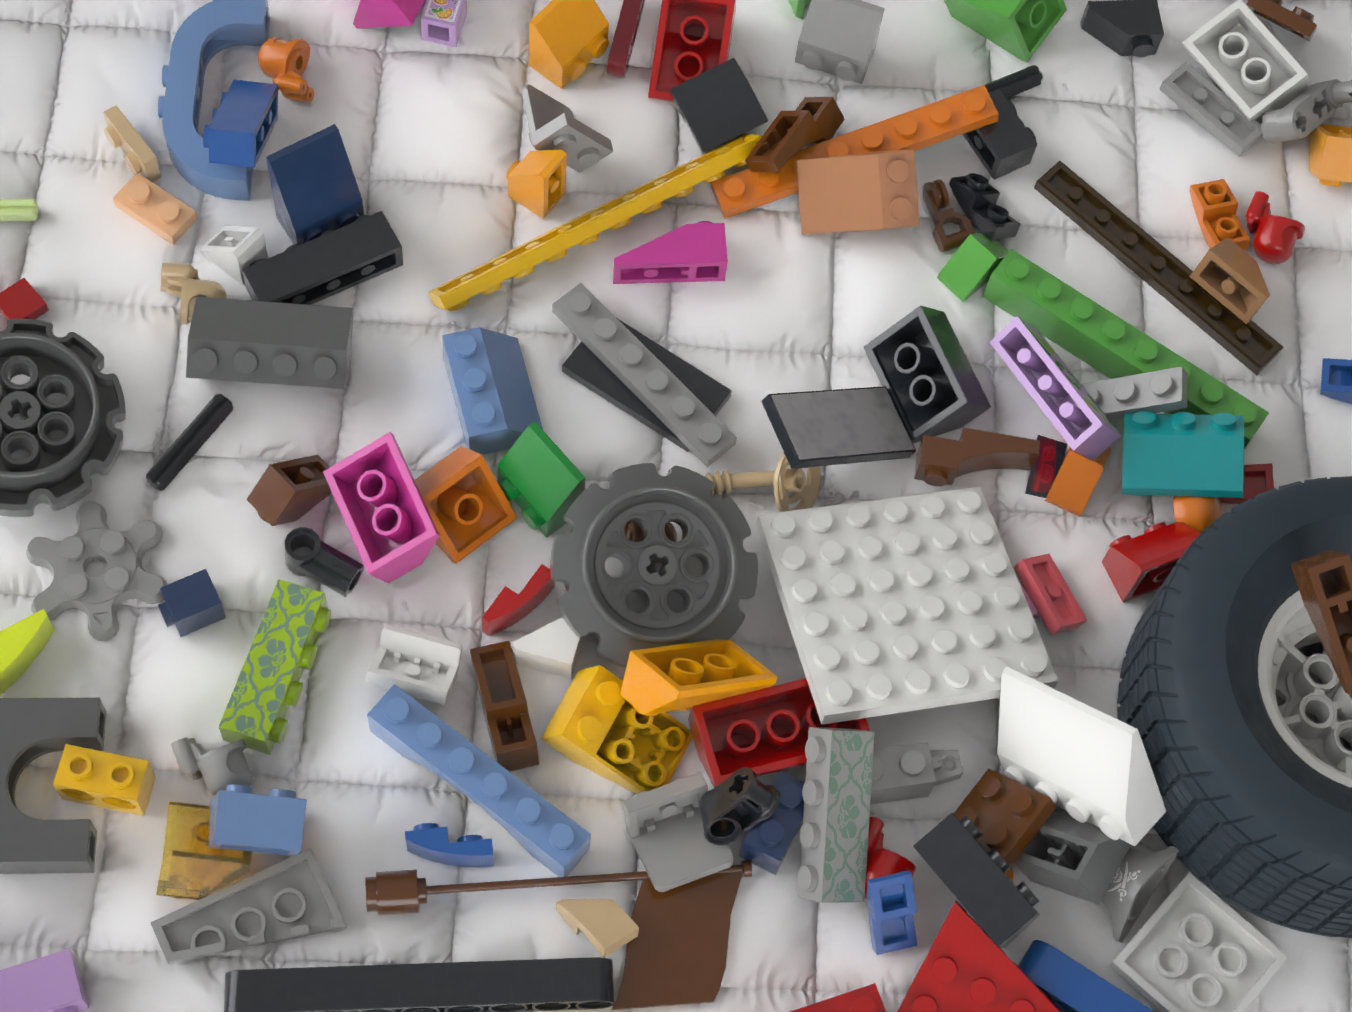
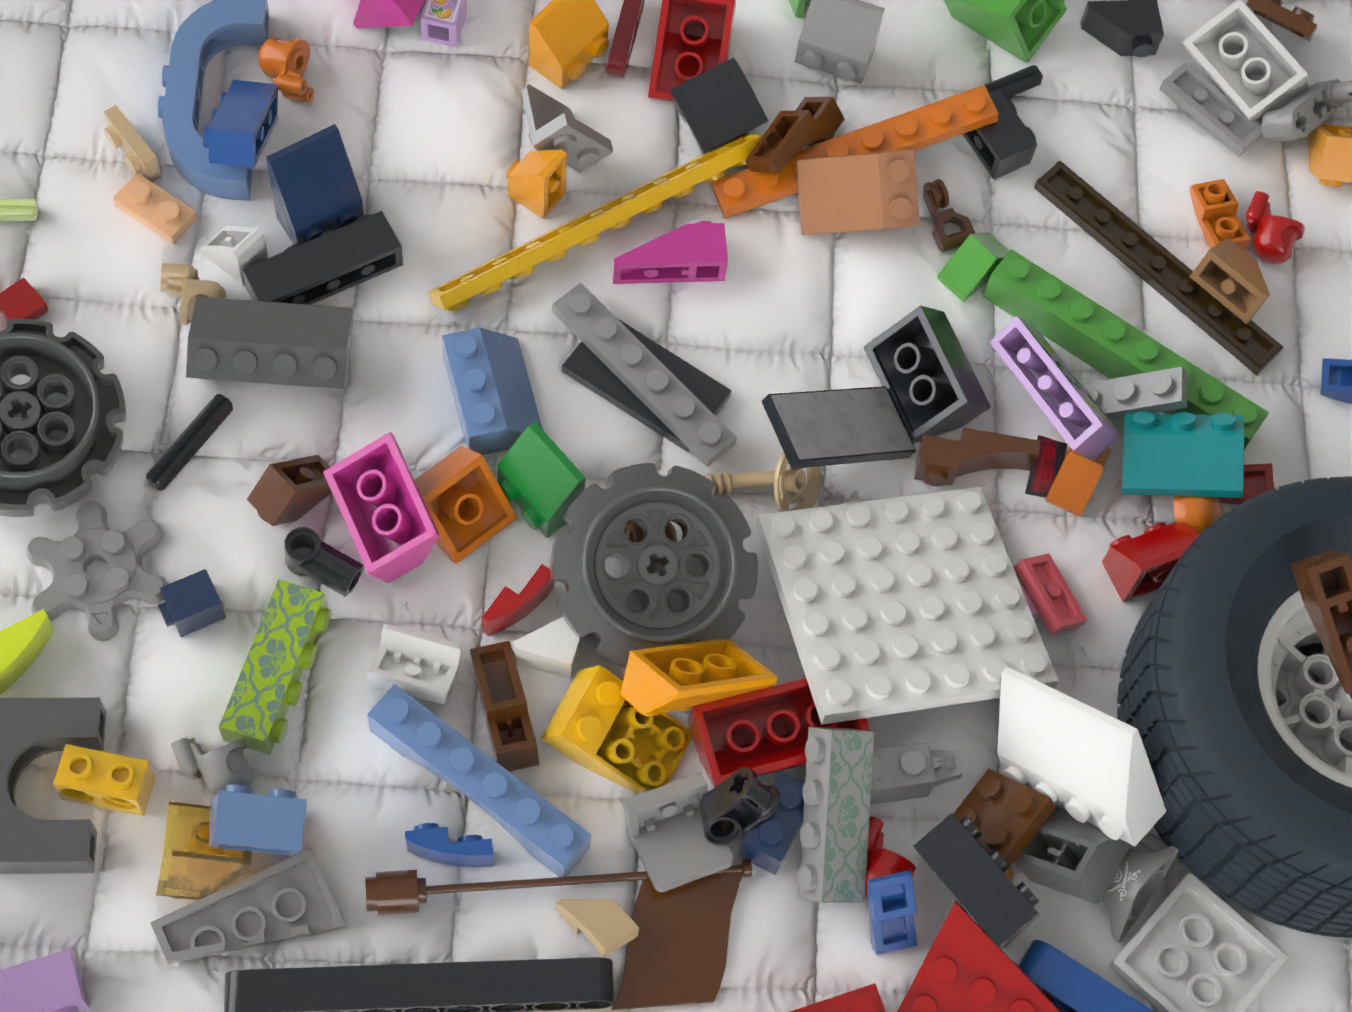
(979, 204): black slope -> none

